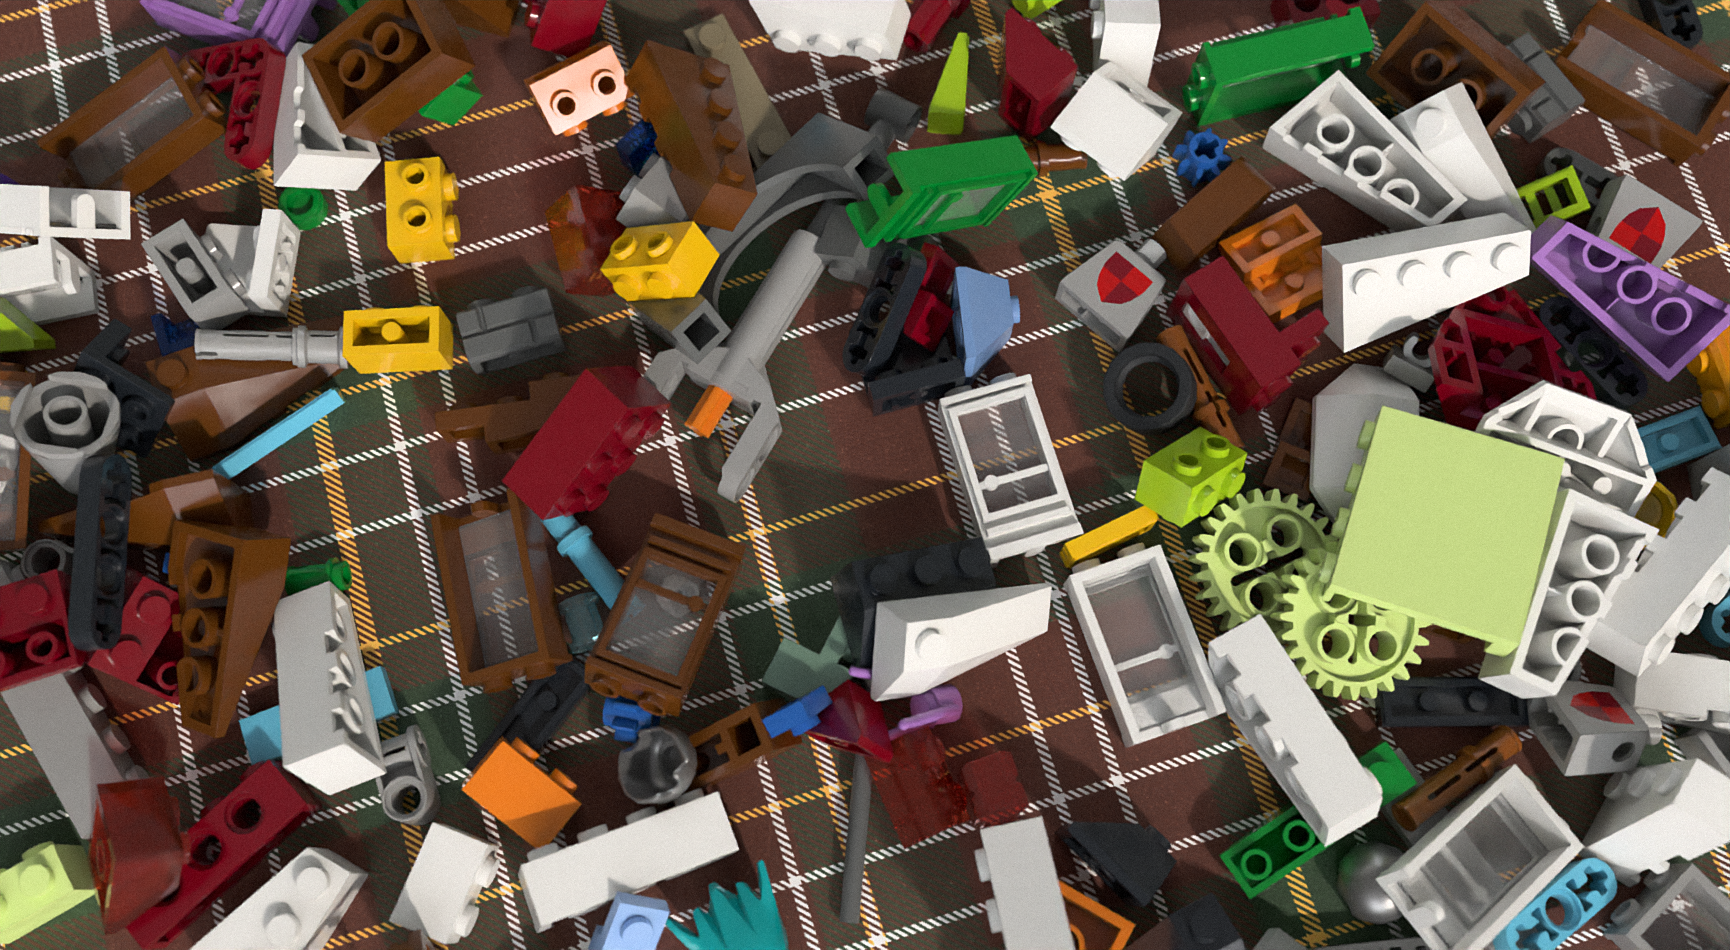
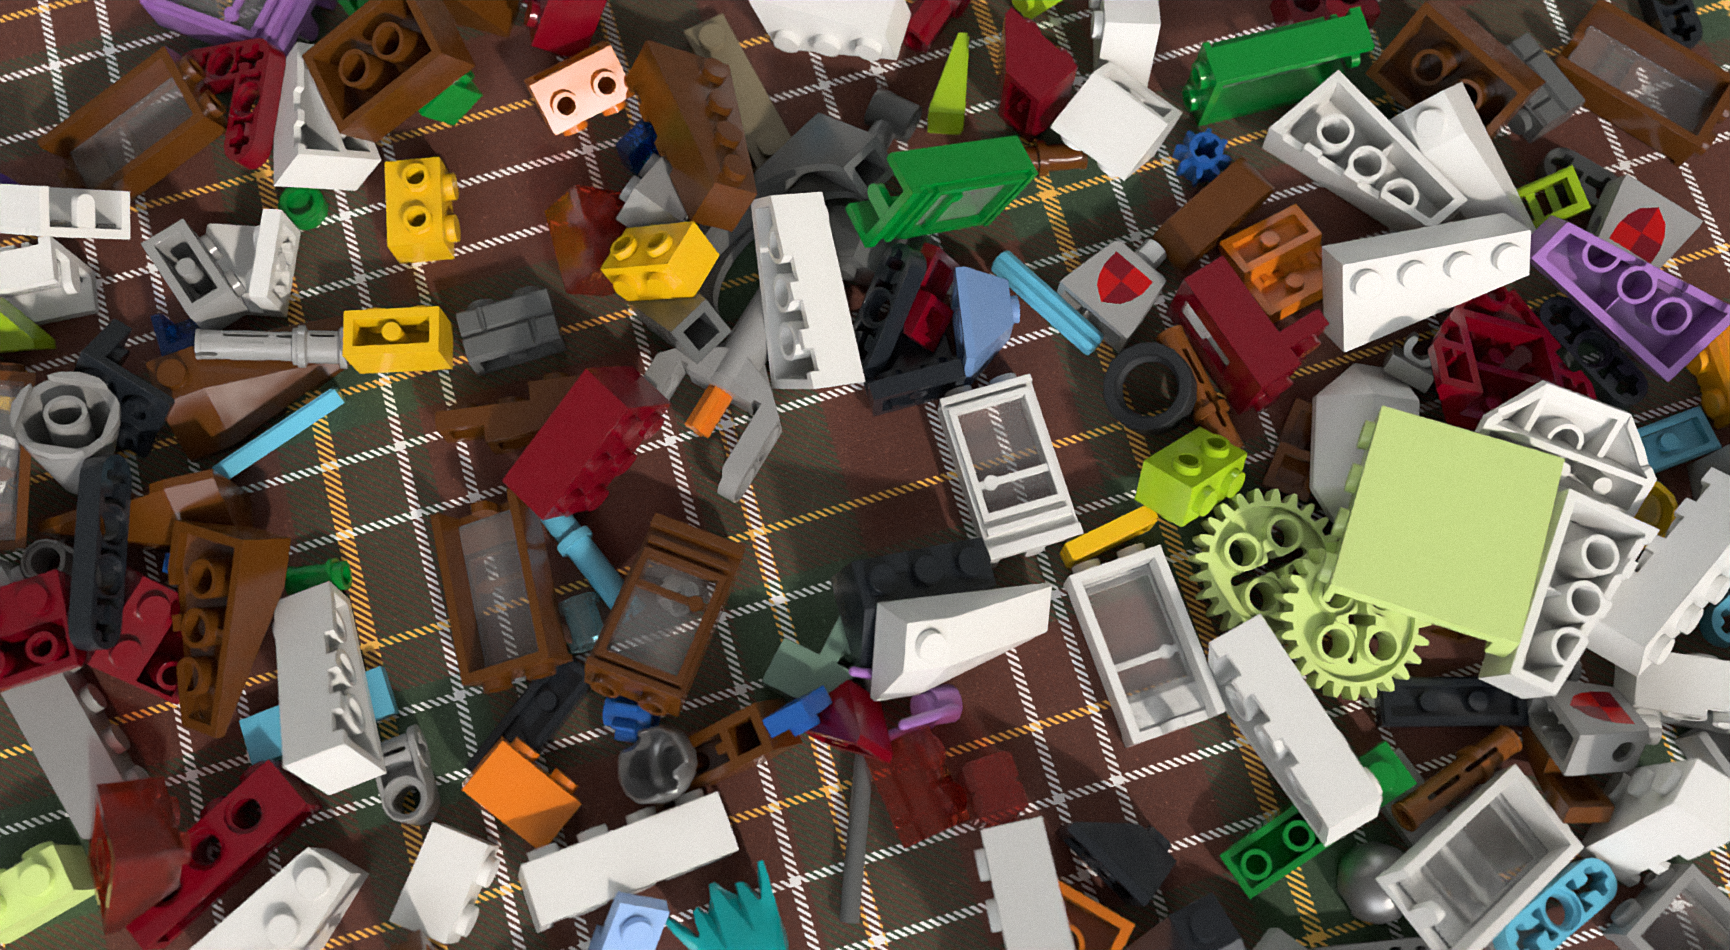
(803, 295): none -> white wedge
(1047, 302): none -> medium azure axle
(1571, 797): none -> reddish brown slope

